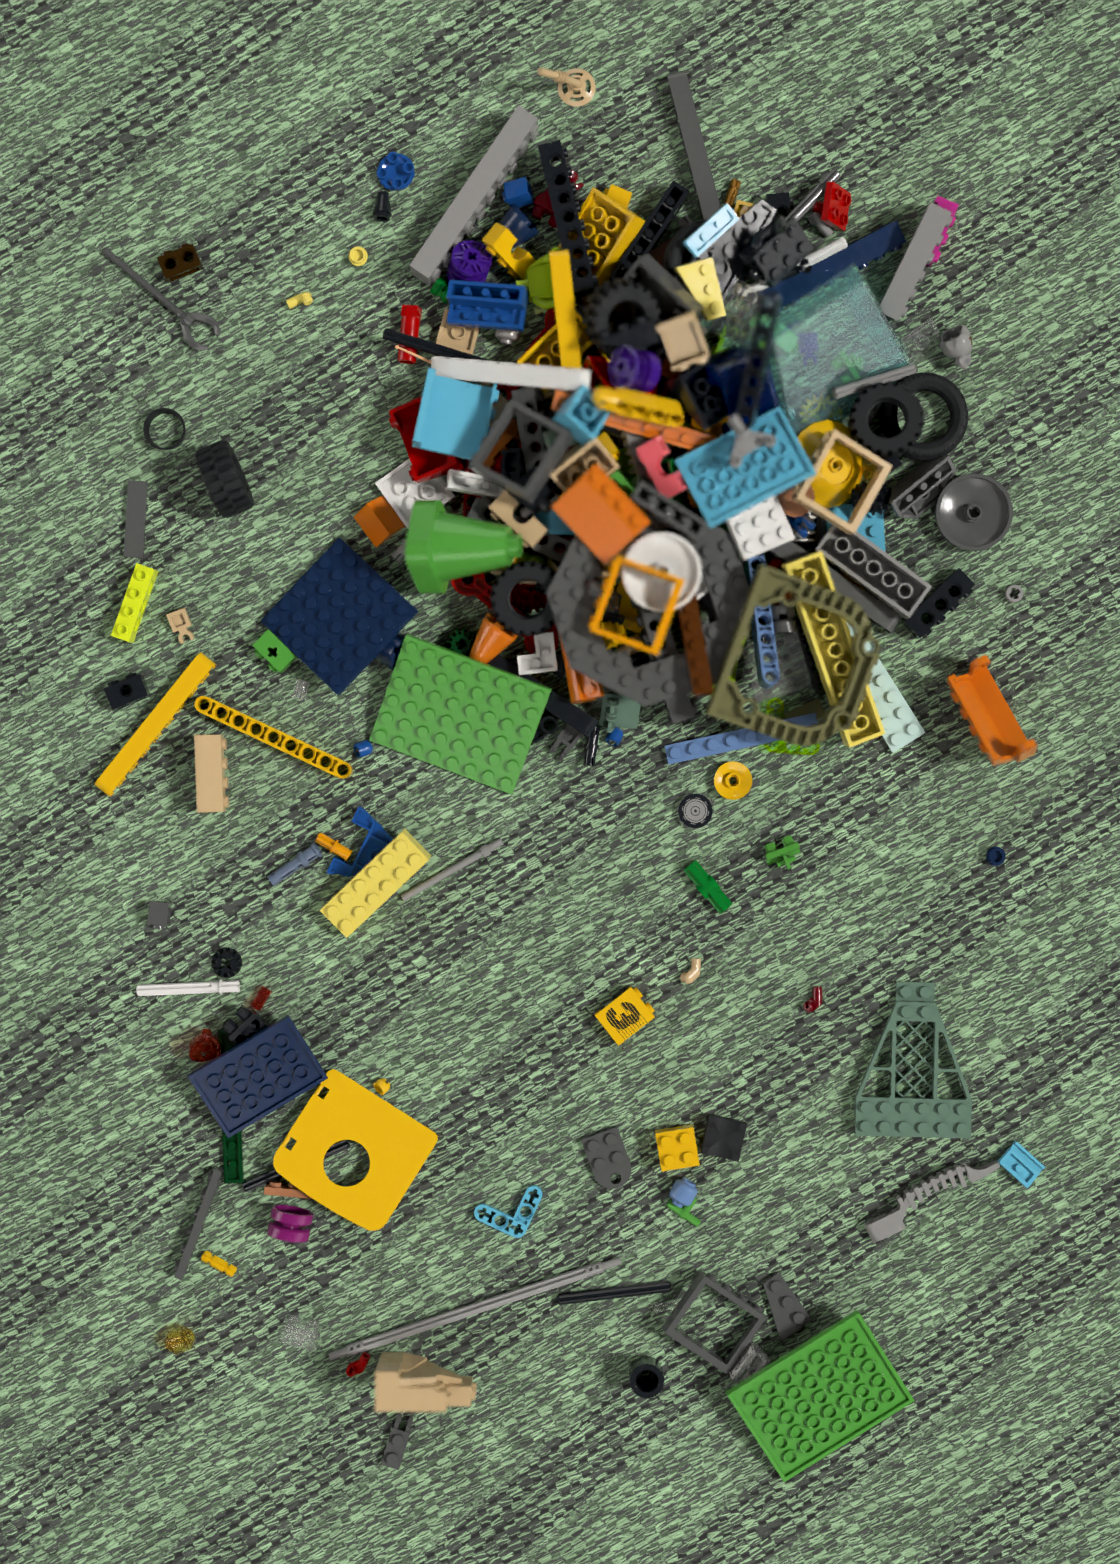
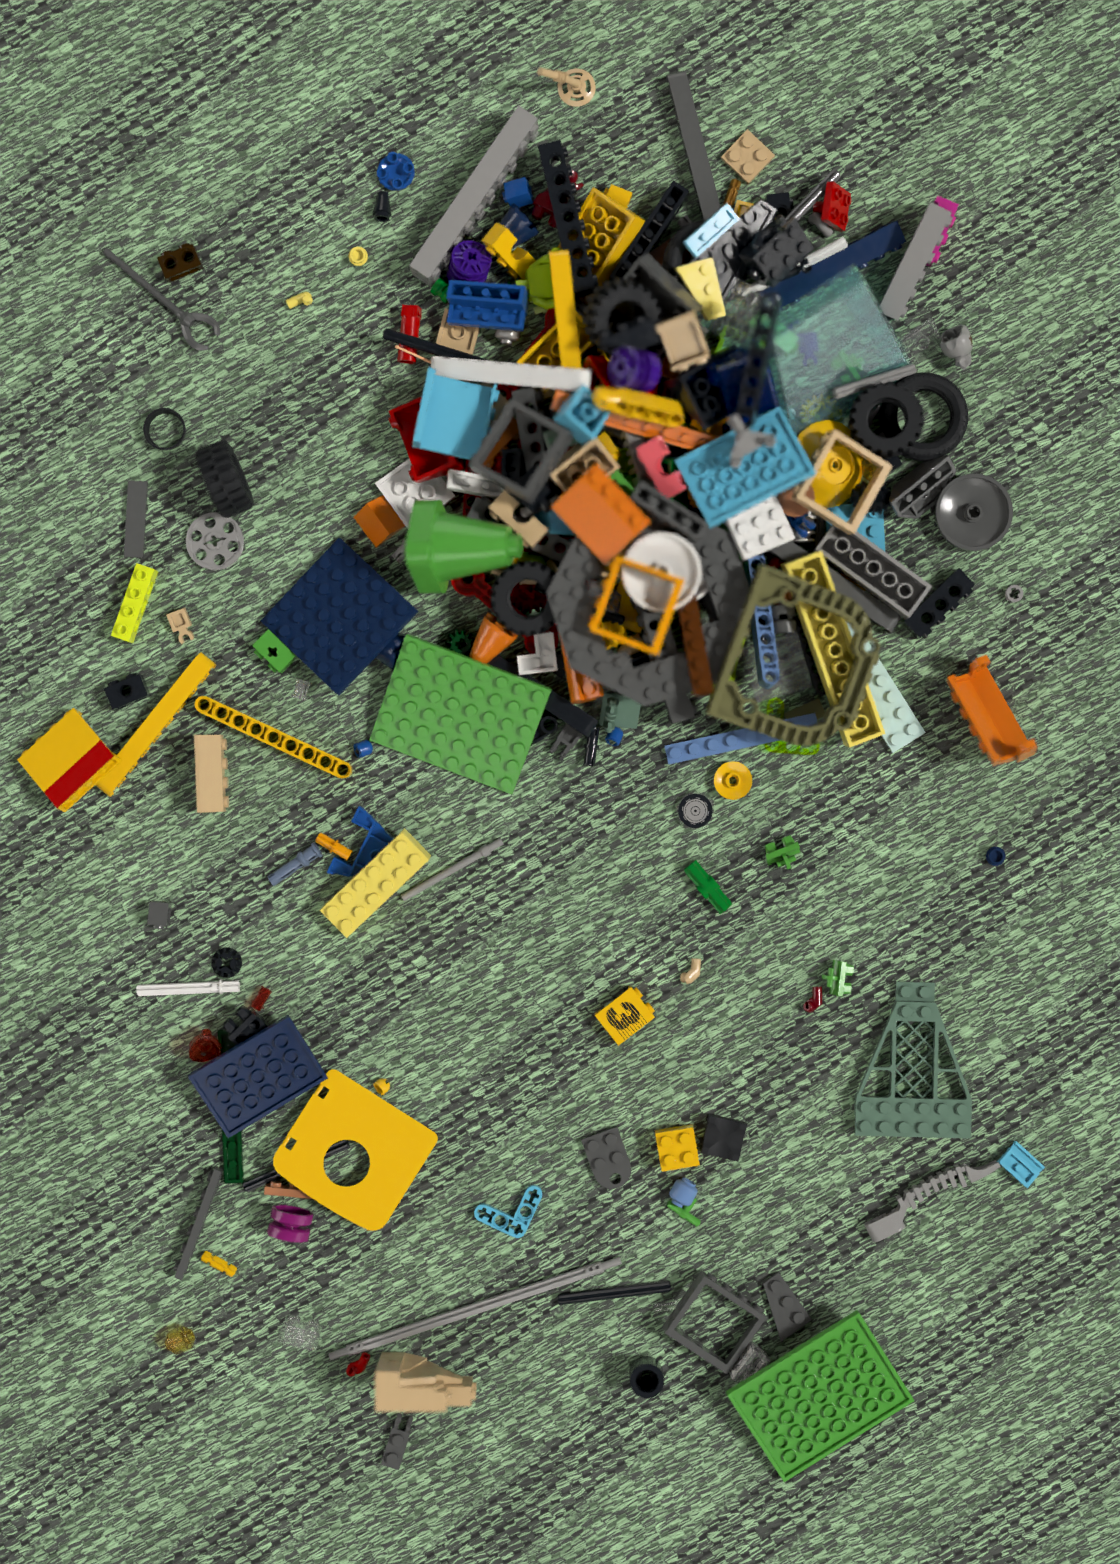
(68, 760): none -> yellow panel
(222, 546): none -> light grey wedge
(747, 156): none -> tan plate
(836, 978): none -> bright green hips

